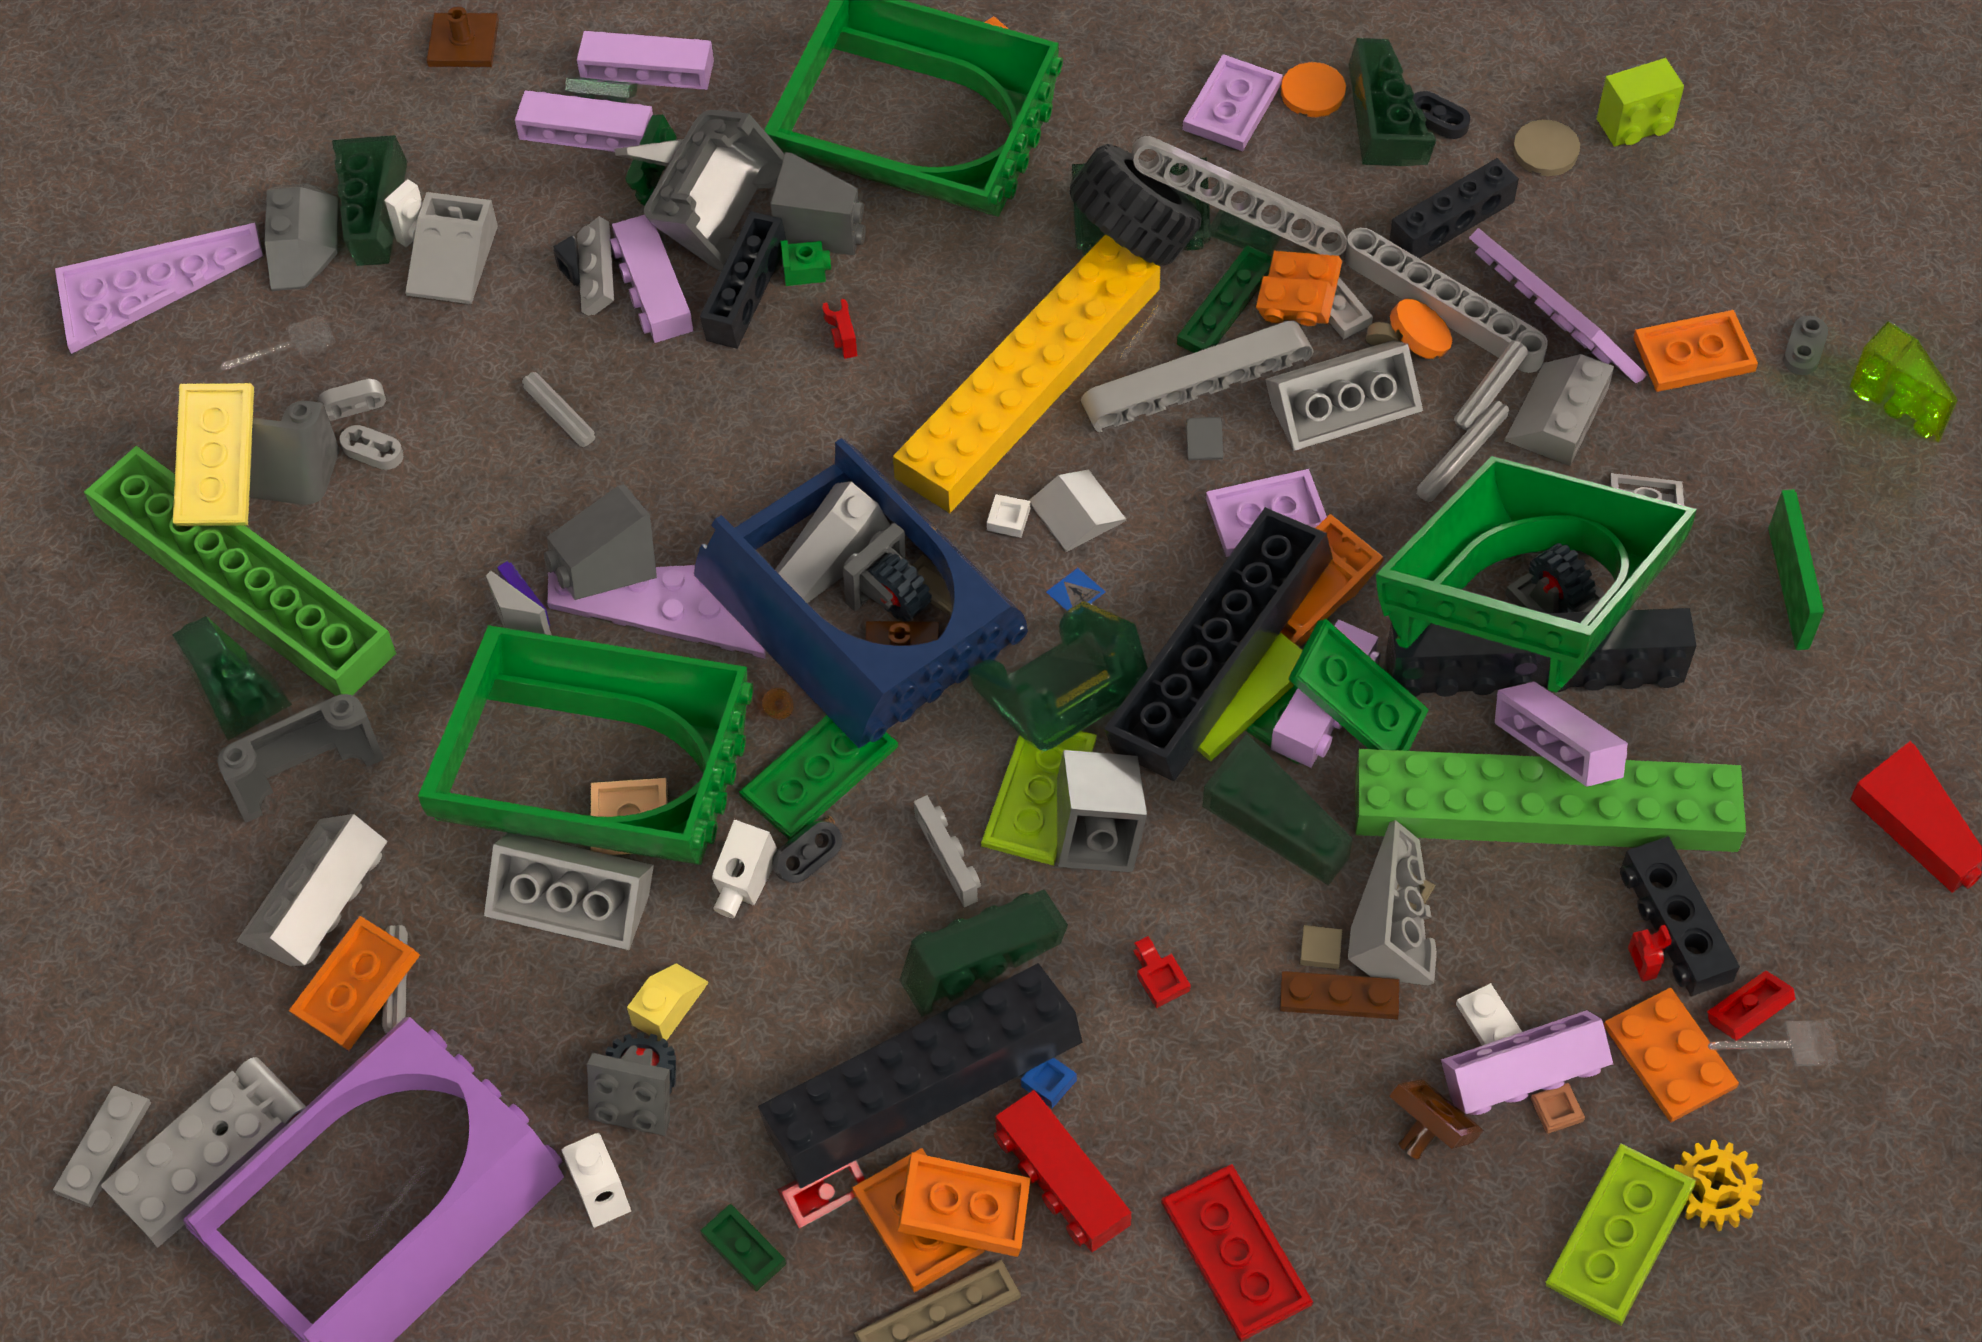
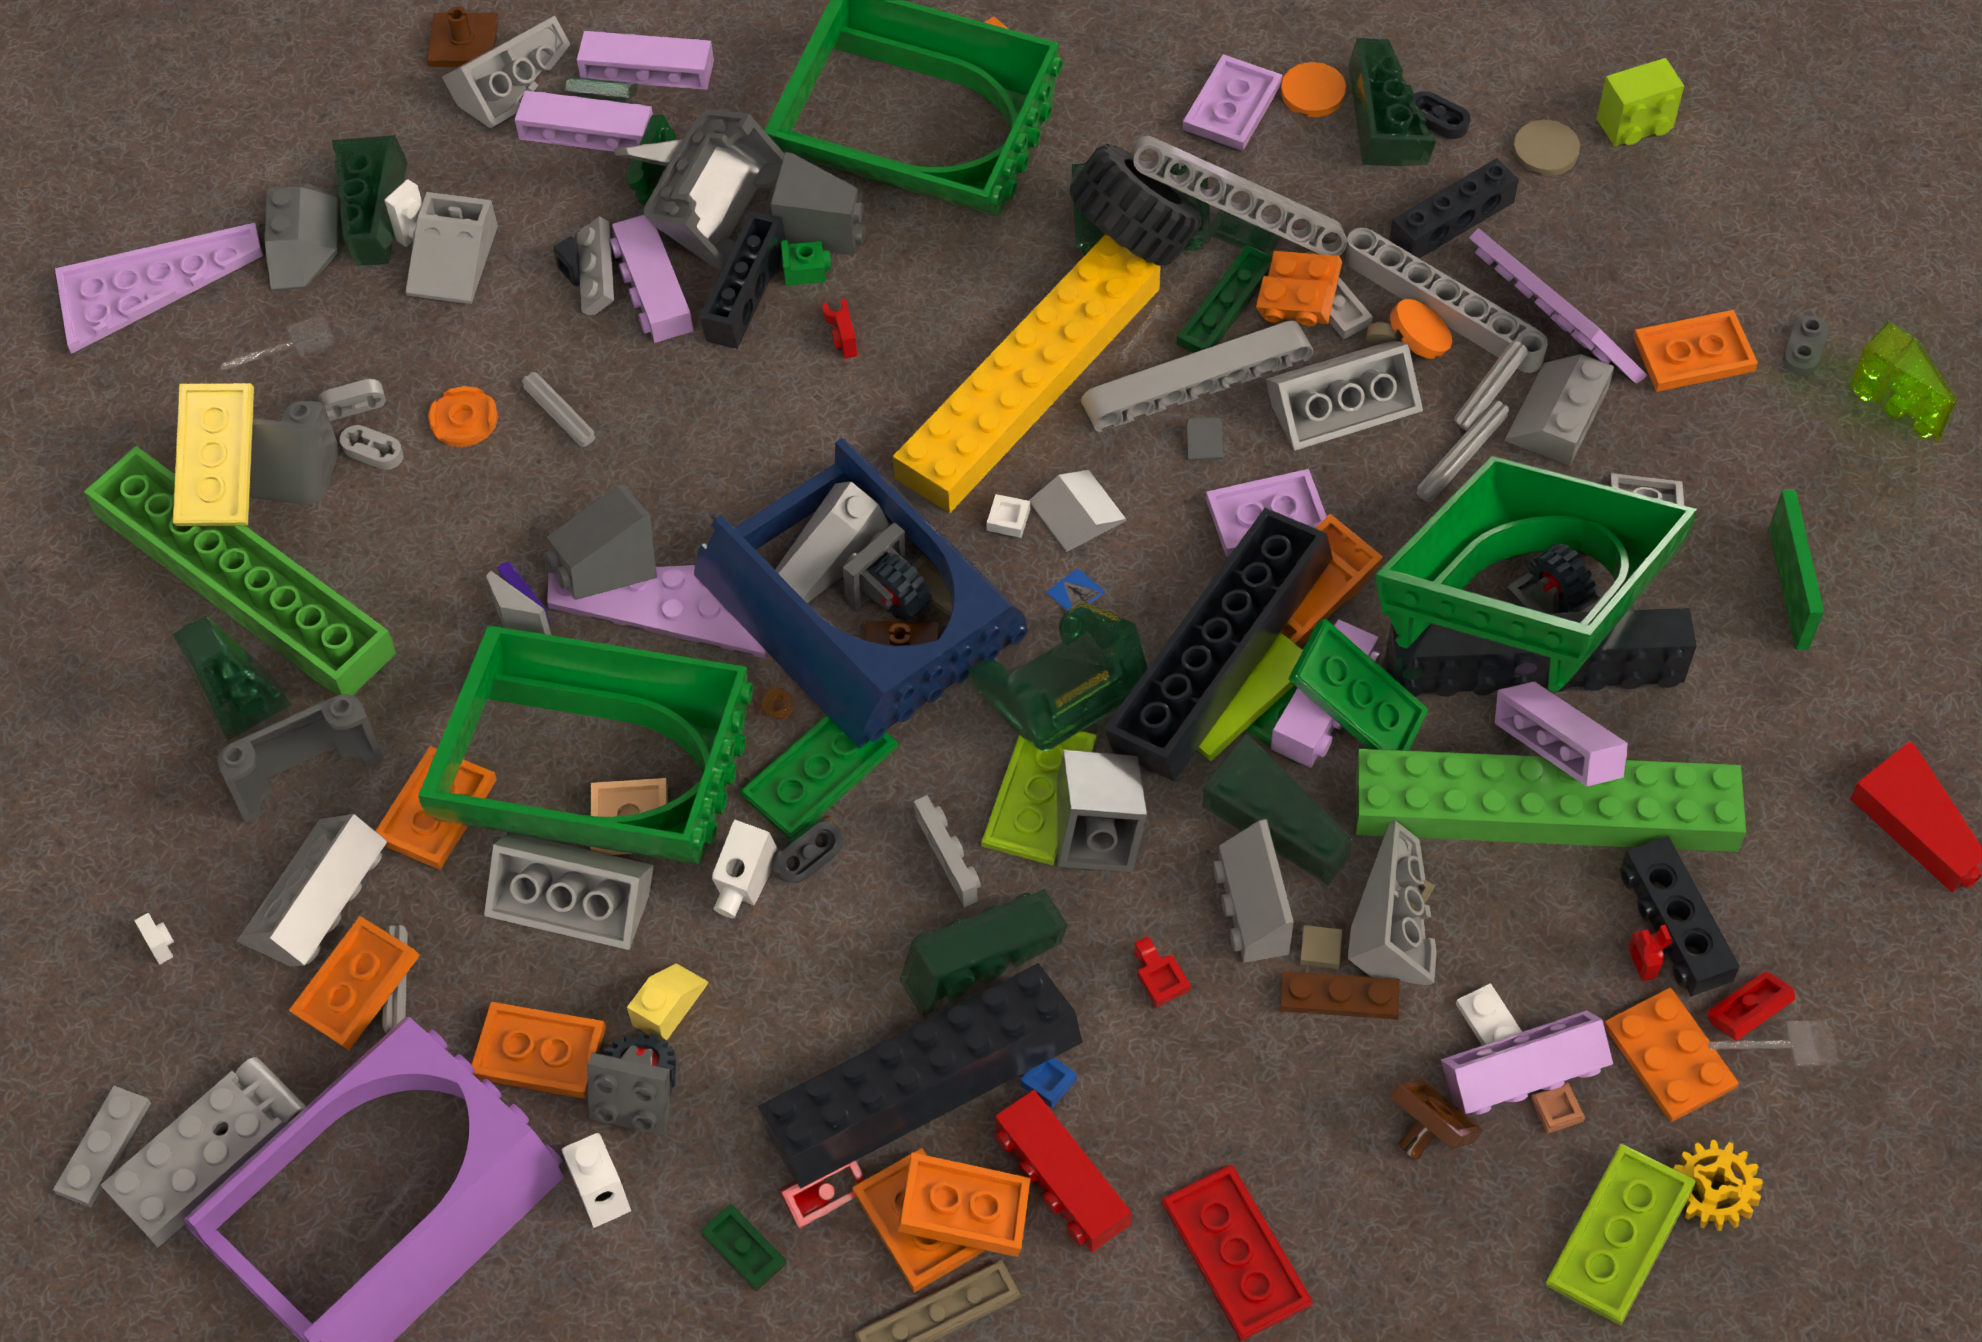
(156, 937): none -> white plate
(419, 835): none -> orange plate
(473, 417): none -> orange tile
(497, 79): none -> light grey wedge
(537, 1049): none -> orange plate
(1254, 894): none -> light grey slope

